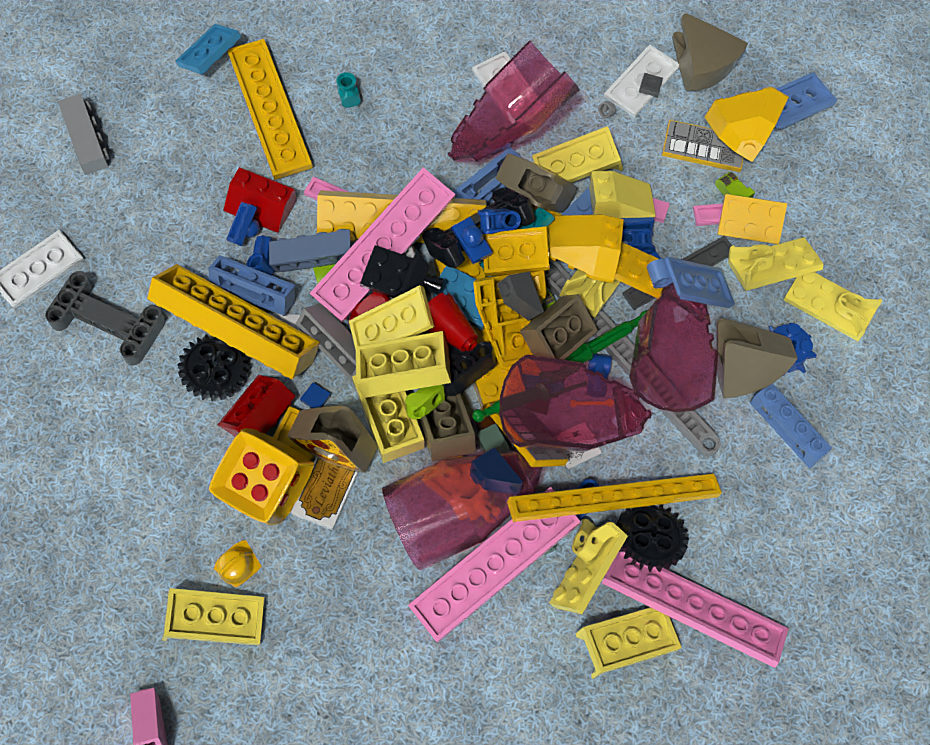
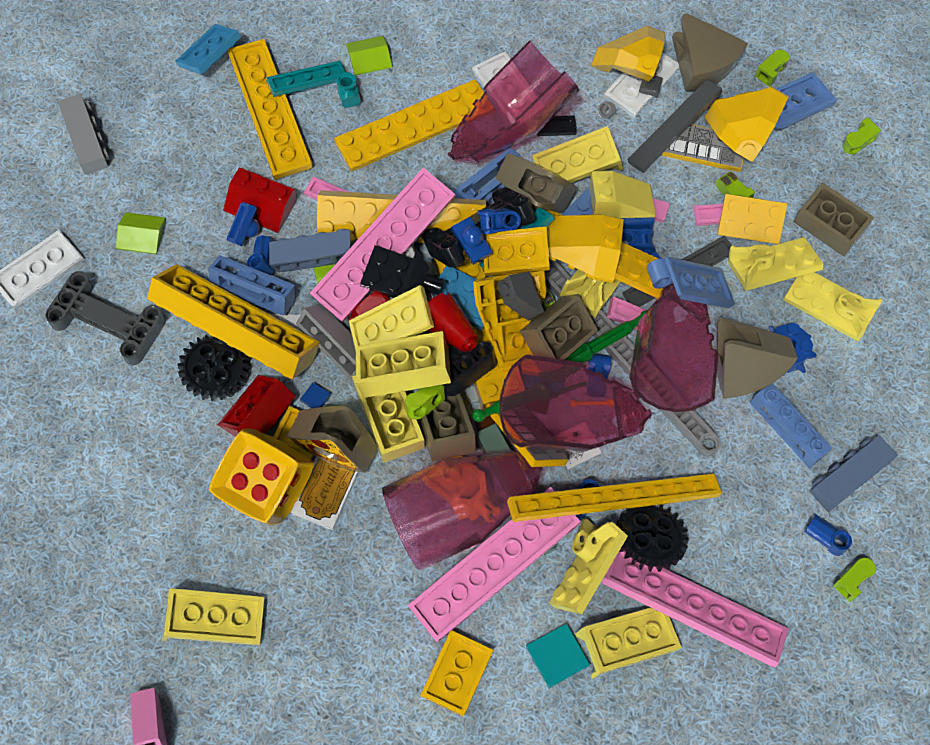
(140, 233): none -> lime slope
(237, 564): yellow piece -> none
(304, 78): none -> teal tile
(369, 55): none -> lime slope
(408, 126): none -> yellow plate
(456, 673): none -> yellow plate
(495, 473): dark blue slope -> none
(557, 656): none -> teal tile
(559, 126): none -> black tile
(622, 311): none -> bright pink tile
(632, 53): none -> yellow brick
(675, 125): none -> dark grey tile
(769, 69): none -> lime leg
(826, 535): none -> blue piece
(833, 219): none -> dark tan brick
(851, 579): none -> lime leg
(853, 473): none -> sand blue brick
(866, 134): none -> lime leg

